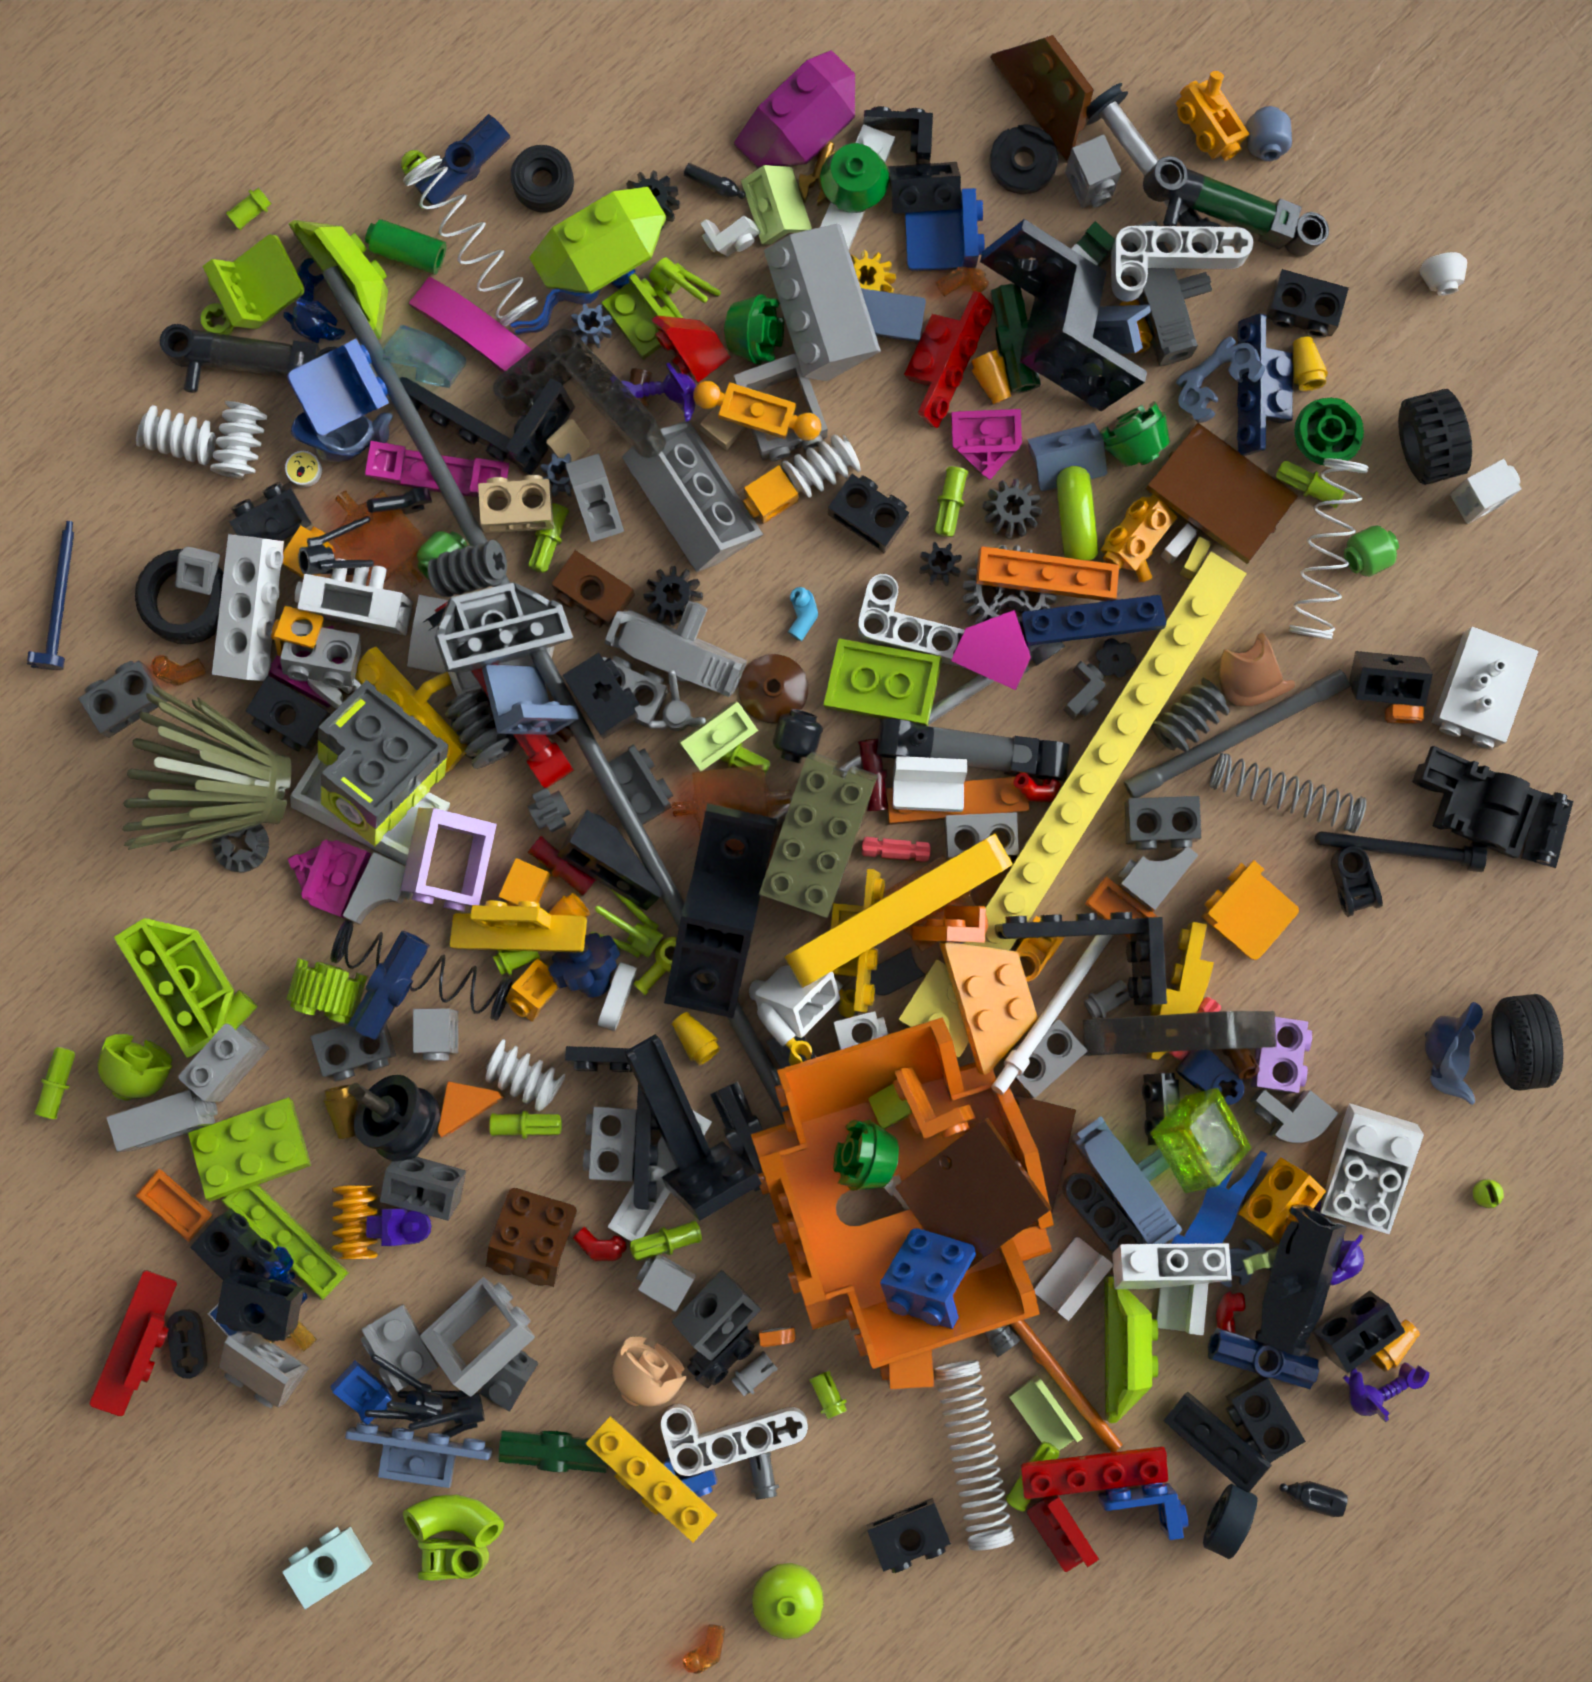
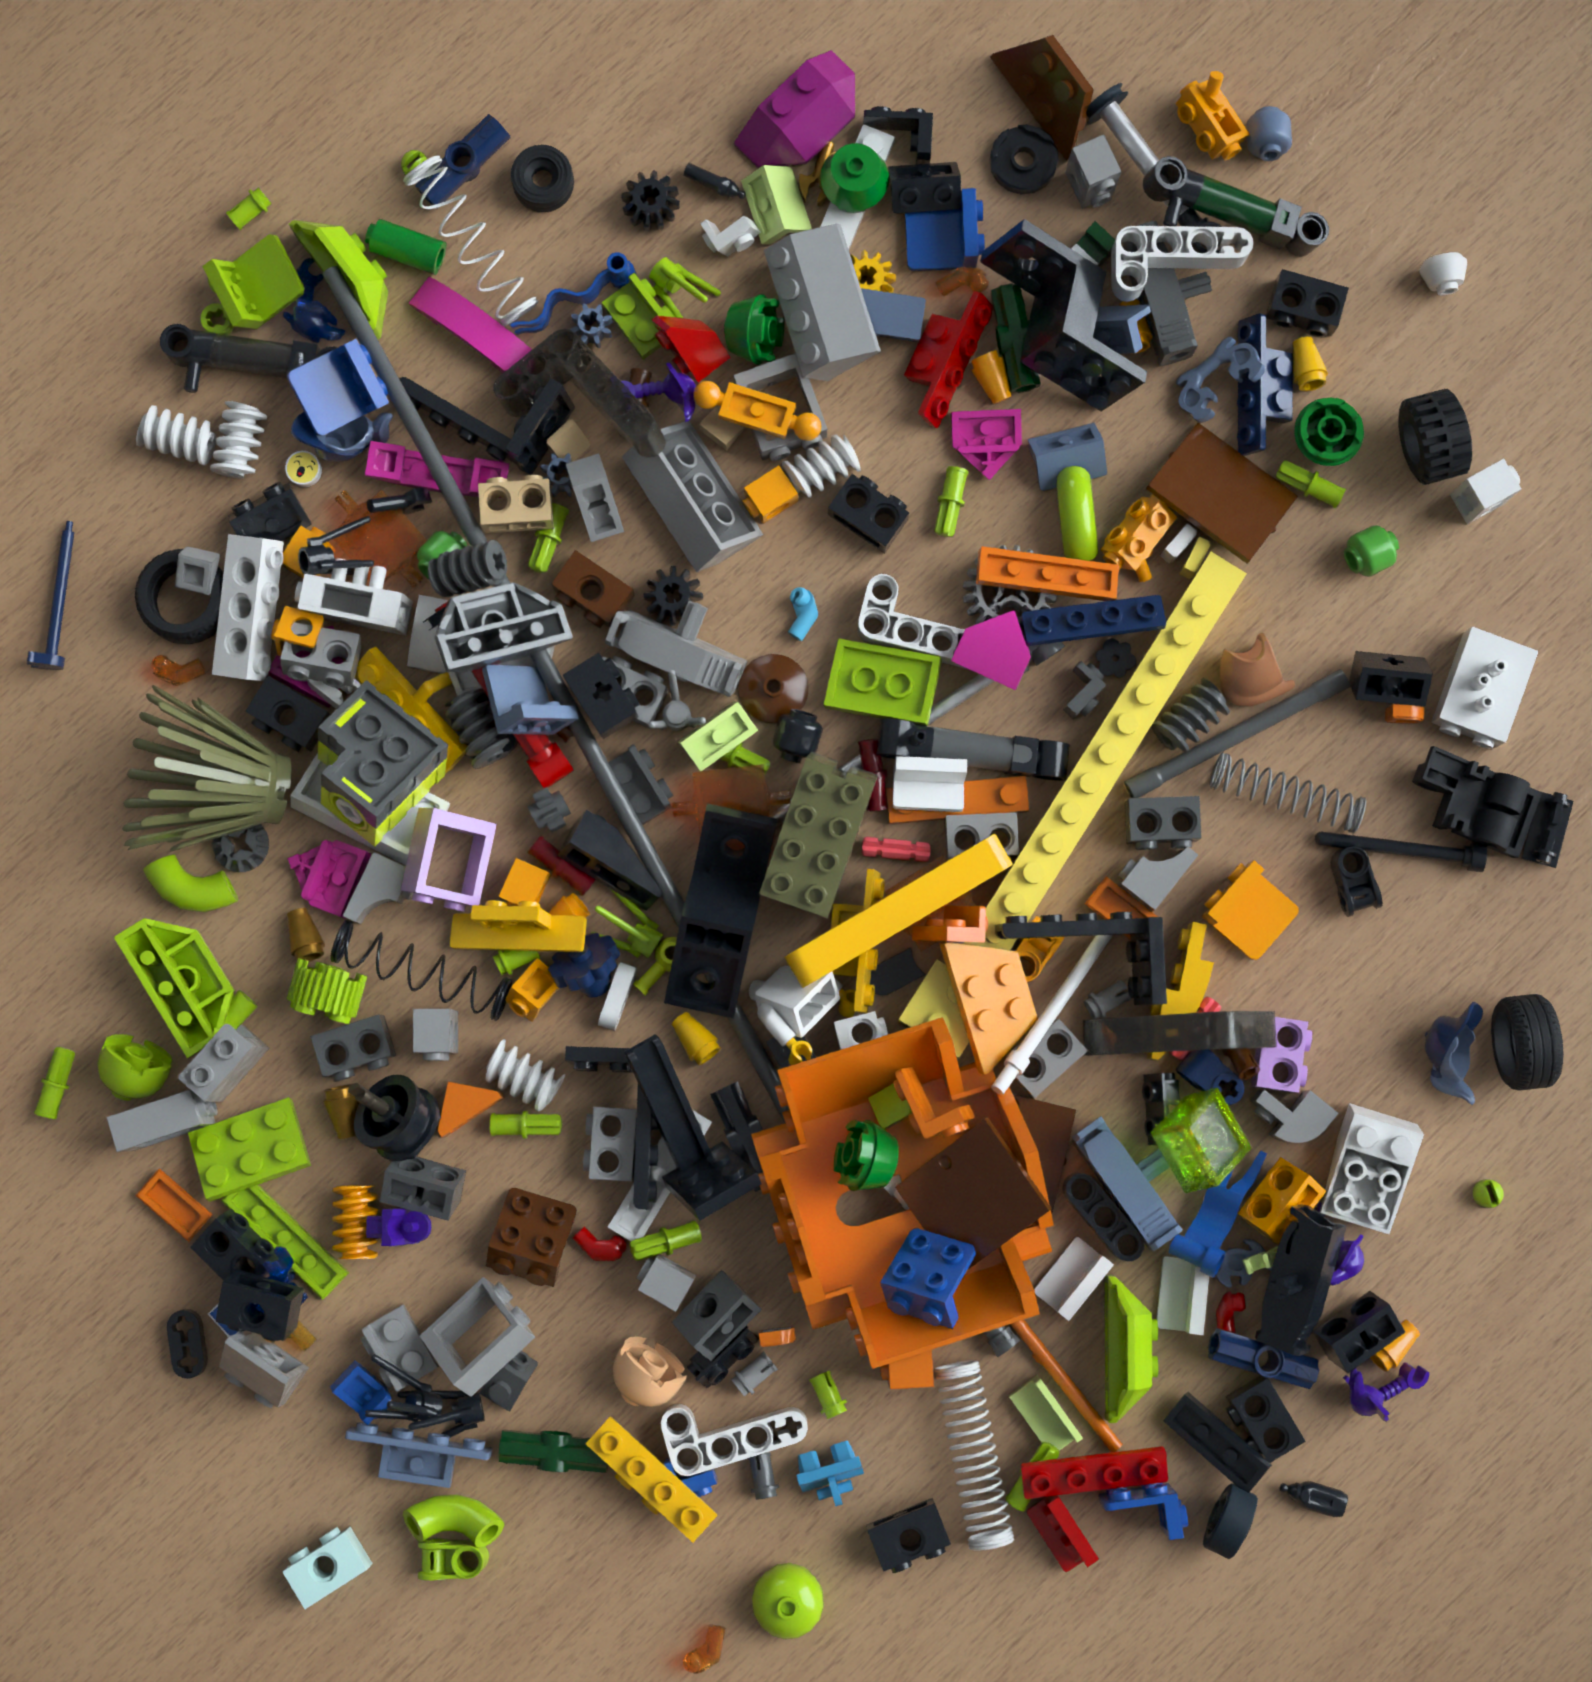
(126, 706): dark grey brick -> none
(134, 1344): red bracket -> none
(189, 891): none -> lime cylinder
(304, 936): none -> pearl gold cone
(389, 984): dark blue piece -> none
(434, 359): clear light blue slope -> none
(600, 242): lime wedge -> none
(814, 1476): none -> dark azure hips
(946, 556): black gear -> none
(1014, 495): dark grey gear -> none
(1035, 792): red arm -> none
(1137, 435): green cone -> none
(1170, 1265): white slope -> none
(1336, 465): white piece -> none

